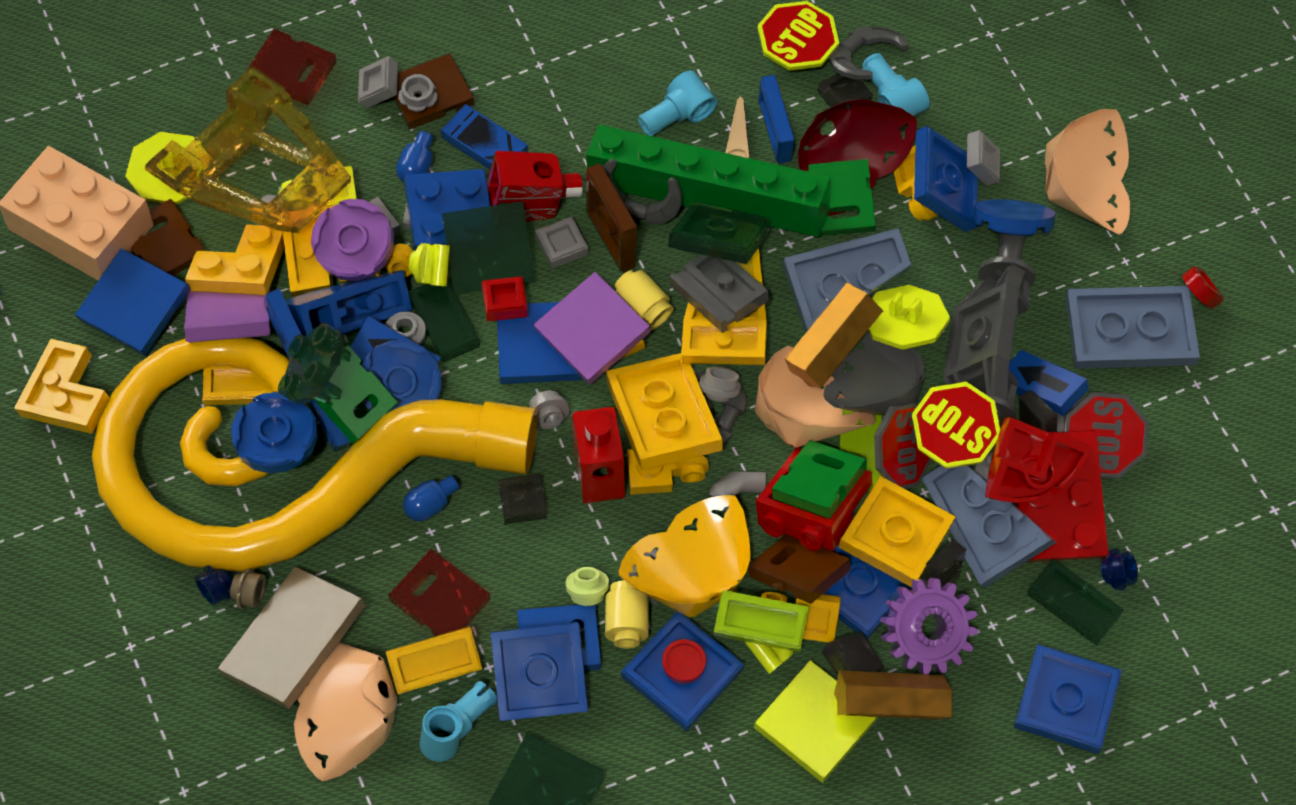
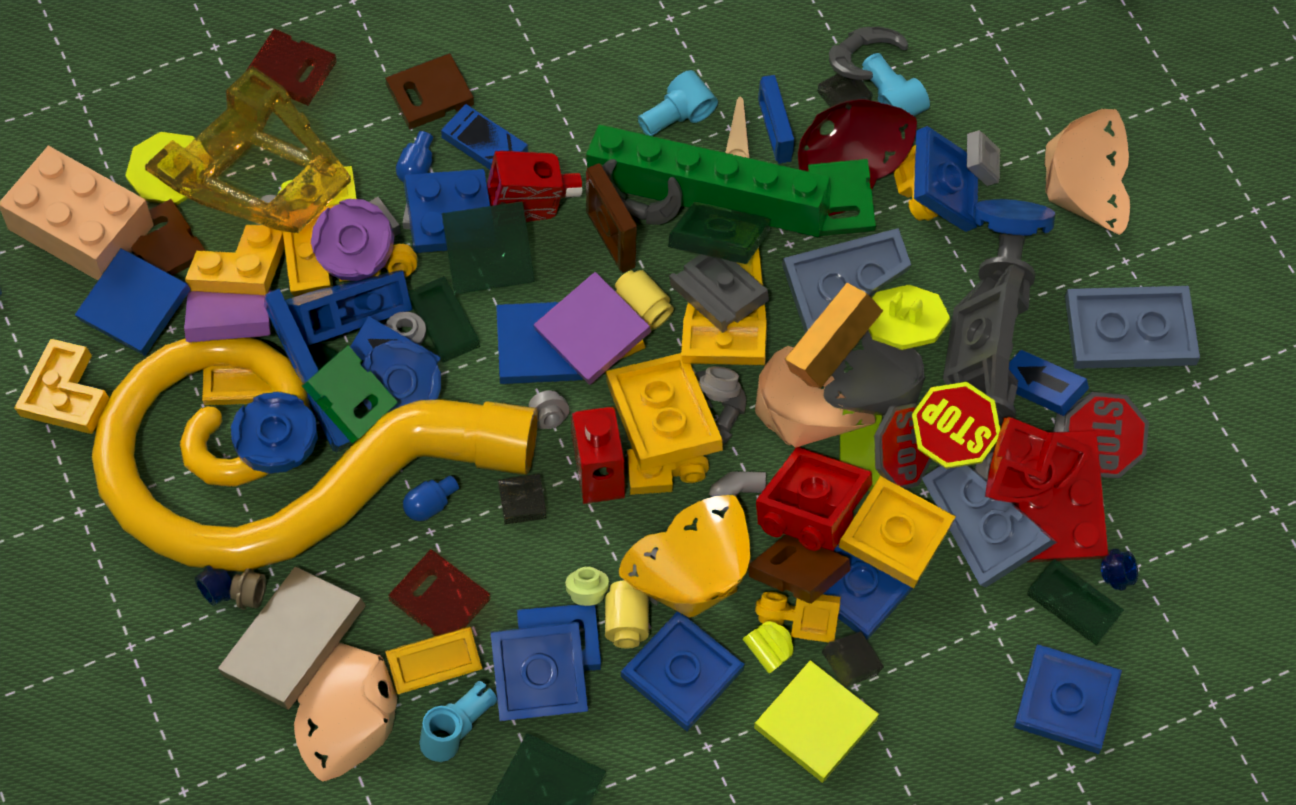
(312, 366): clear green plate -> none
(377, 82): light grey tile -> none
(415, 85): light grey plate -> none
(430, 264): neon yellow plate -> none
(504, 299): red tile -> none
(561, 242): light grey tile -> none
(684, 661): red piece -> none
(761, 621): lime tile -> none
(798, 35): piece -> none
(819, 479): green piece -> none
(893, 695): pearl gold piece -> none
(945, 564): clear smoke tile -> none
(951, 625): medium lavender gear -> none
(1036, 412): clear smoke tile -> none
(1202, 287): red tile -> none

